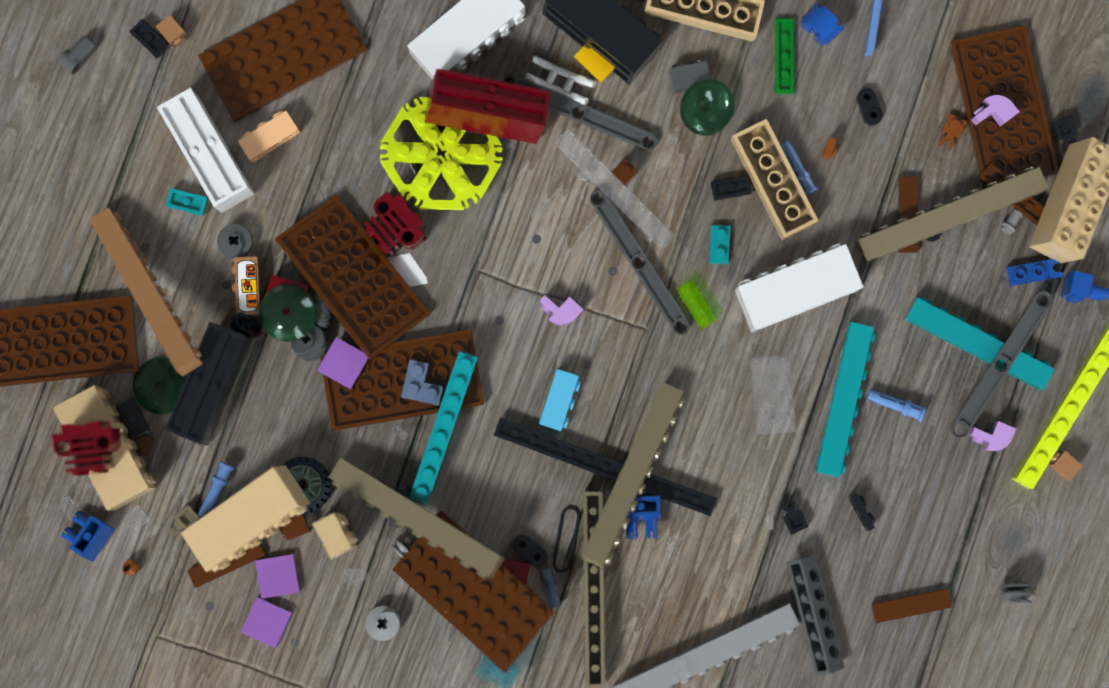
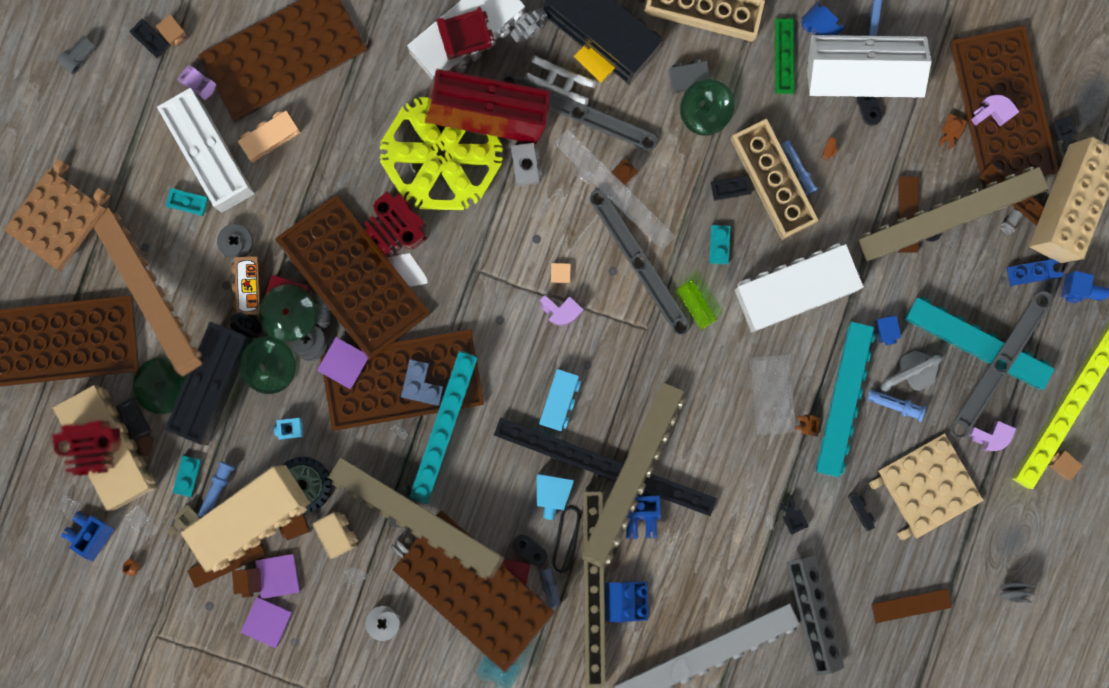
(56, 217): none -> medium nougat plate
(187, 476): none -> teal plate
(197, 82): none -> lavender brick
(246, 582): none -> reddish brown brick
(278, 365): none -> clear green dish
(295, 423): none -> medium azure brick
(465, 33): none -> dark red panel
(526, 176): none -> light grey brick
(528, 24): none -> light grey gear
(552, 494): none -> medium azure torso
(560, 273): none -> light nougat tile
(626, 601): none -> blue slope
(809, 425): none -> dark orange plate
(868, 66): none -> white brick
(888, 330): none -> blue brick
(917, 369): none -> light grey piece
(928, 486): none -> tan plate

